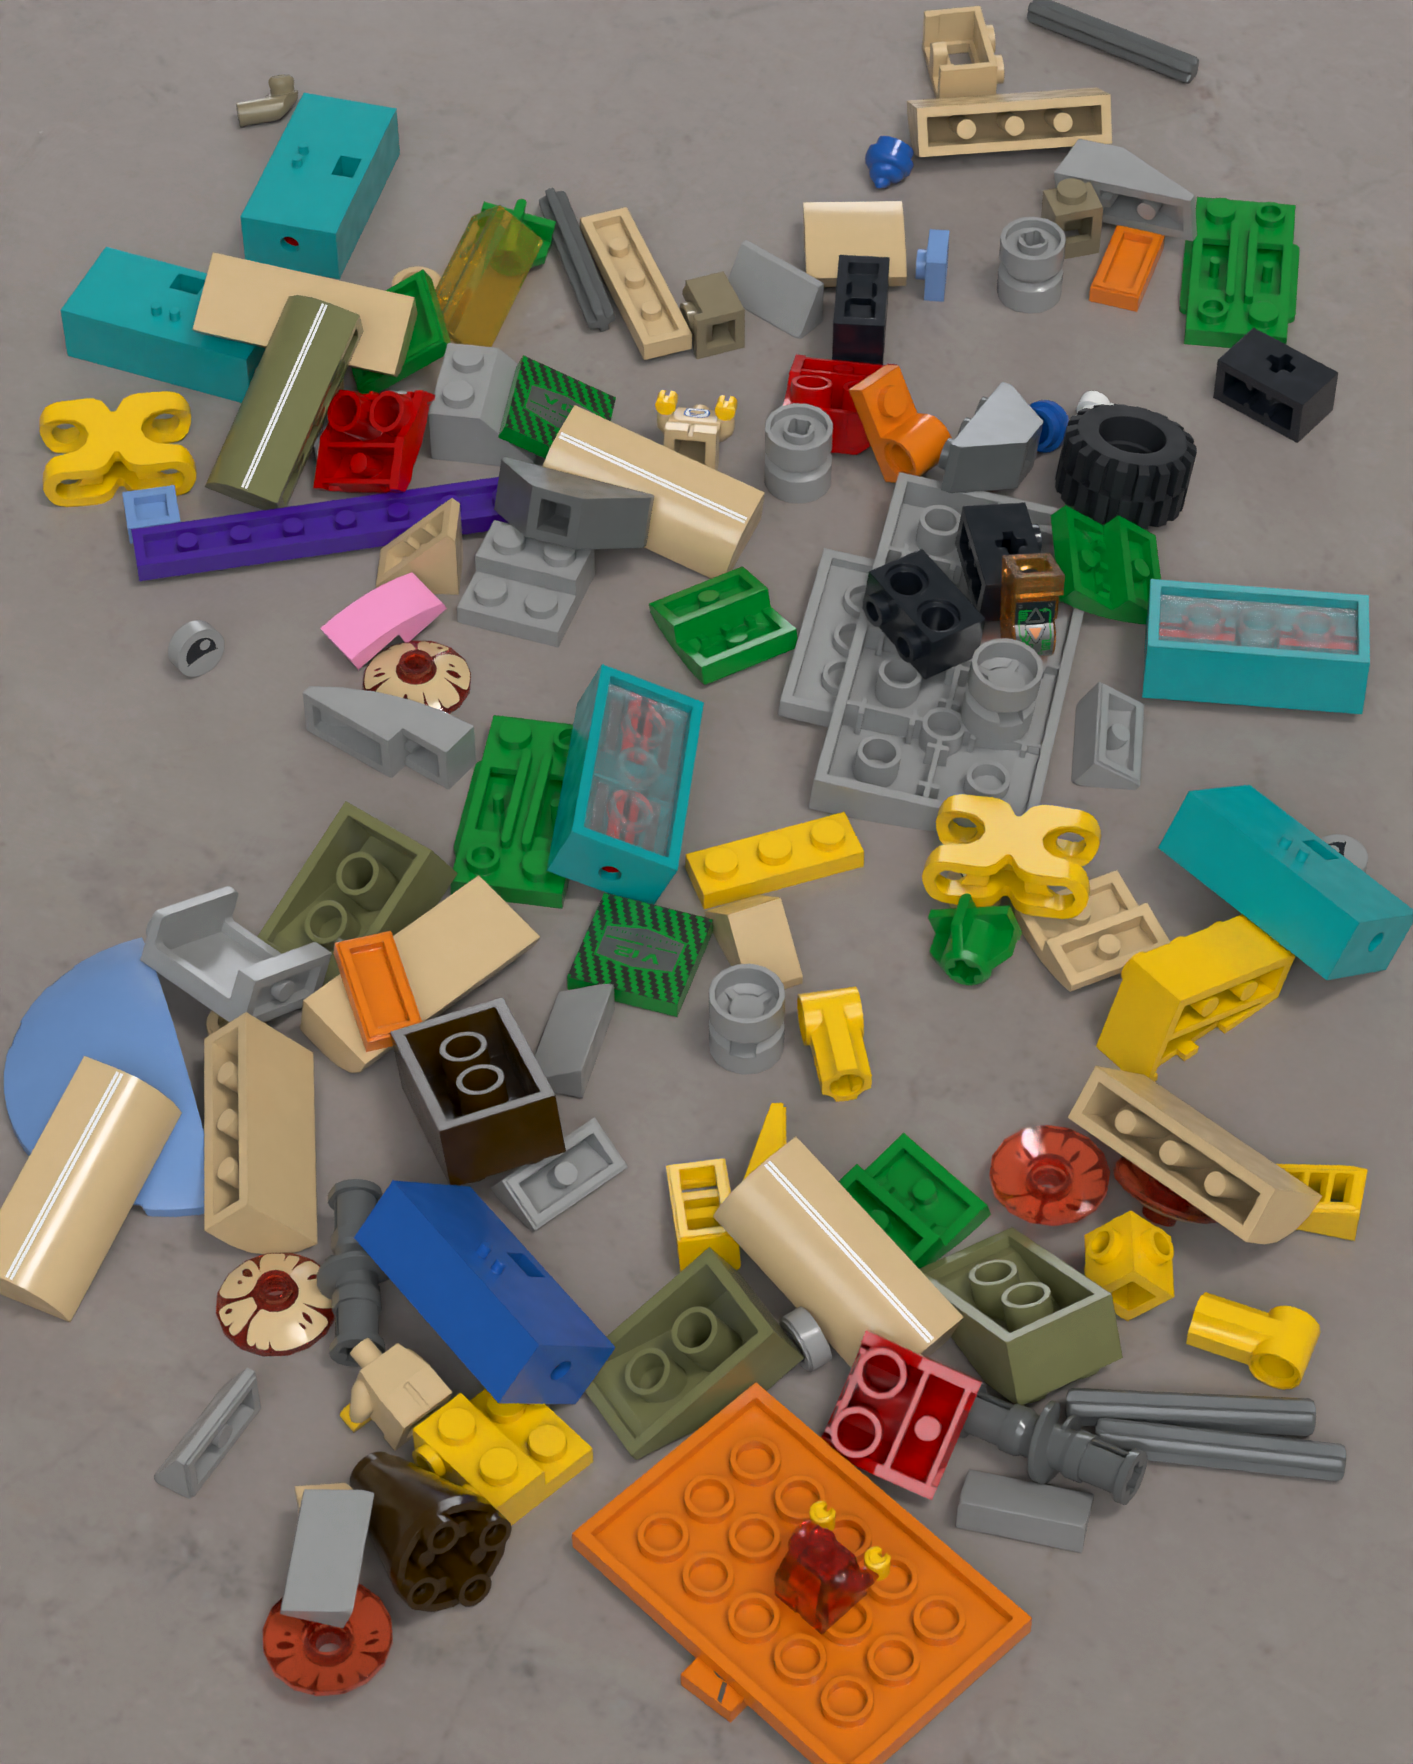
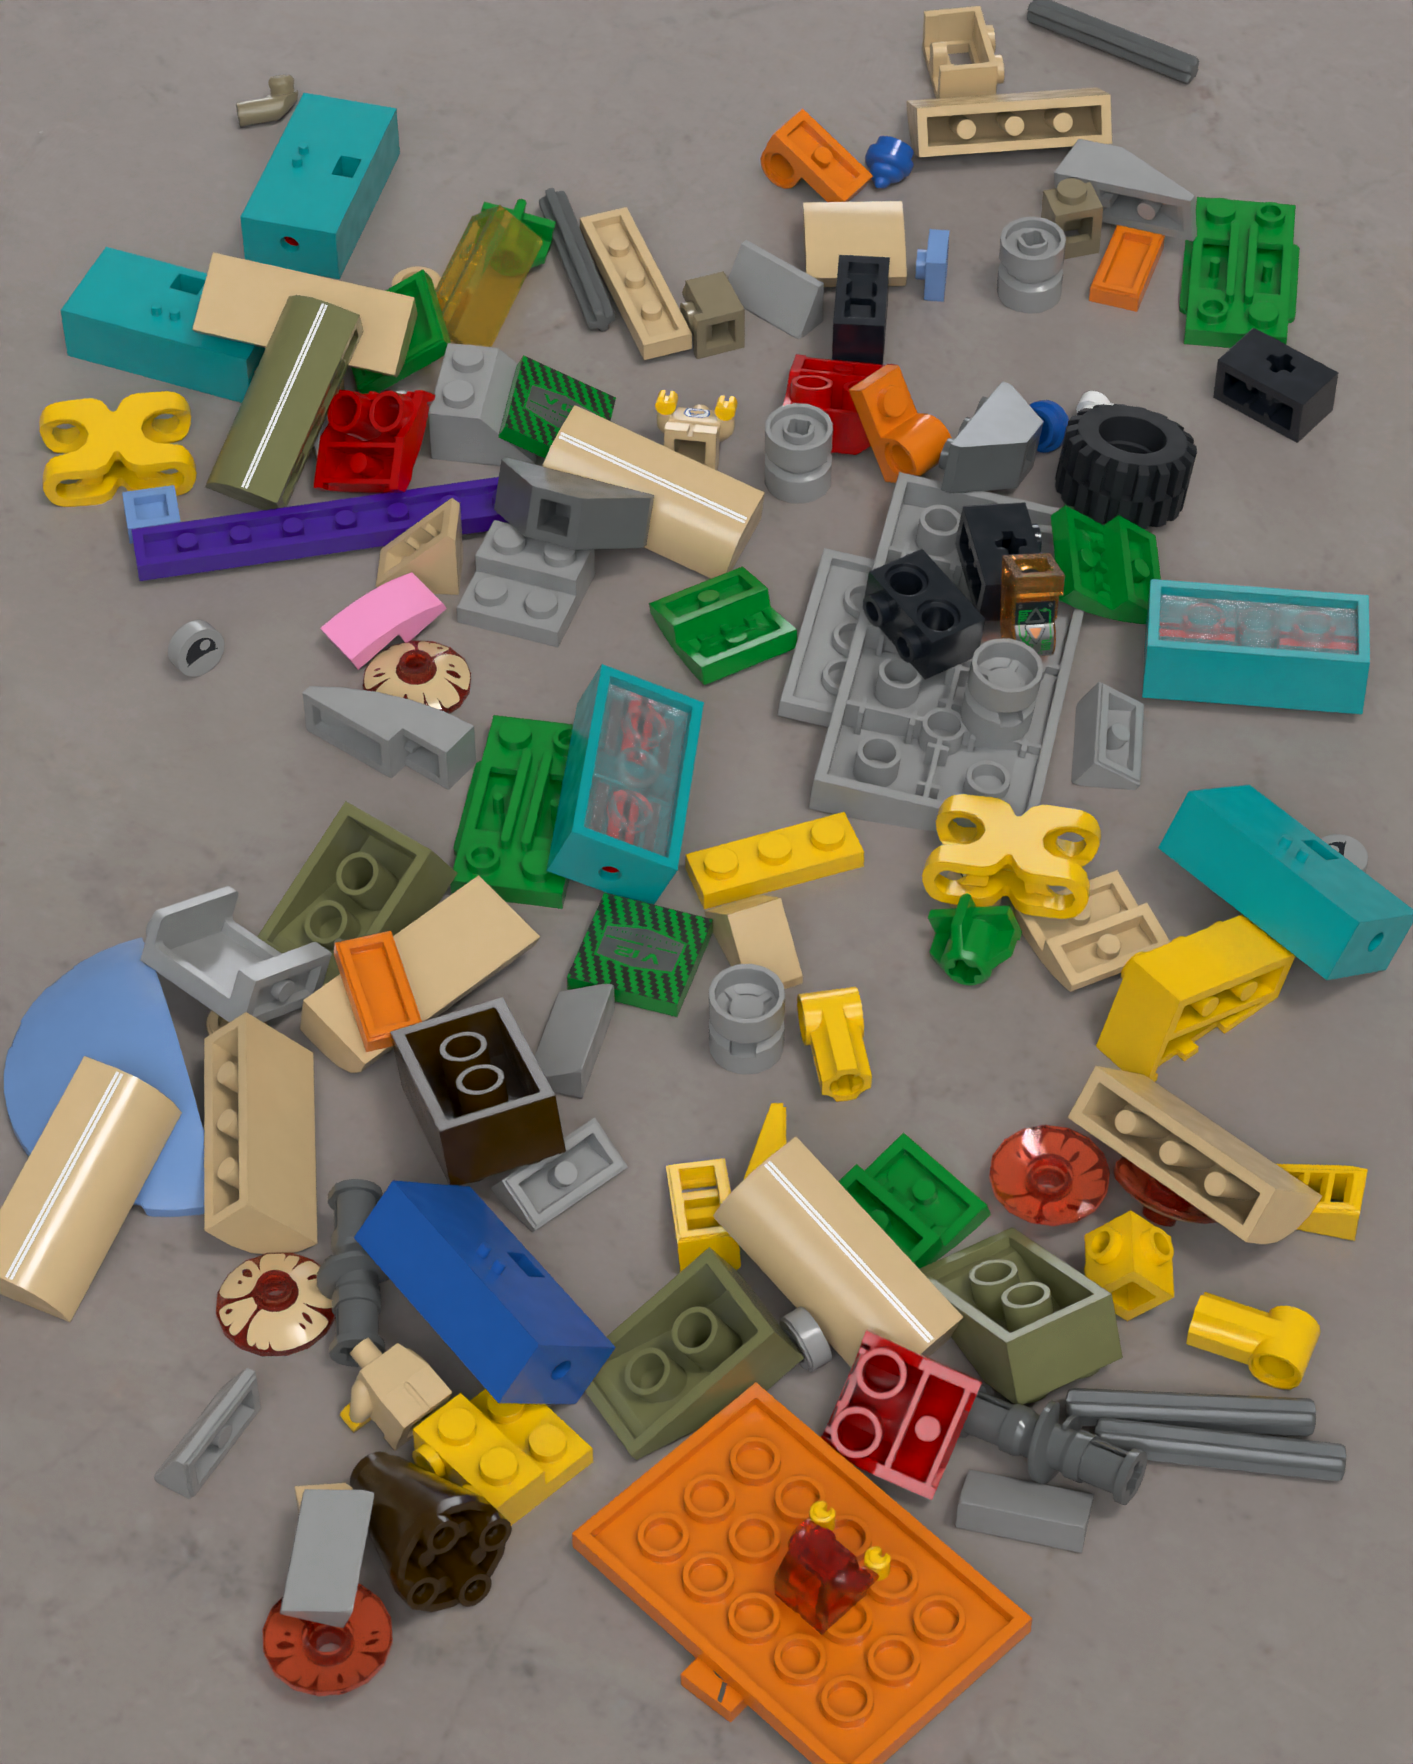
(810, 153): none -> orange plate

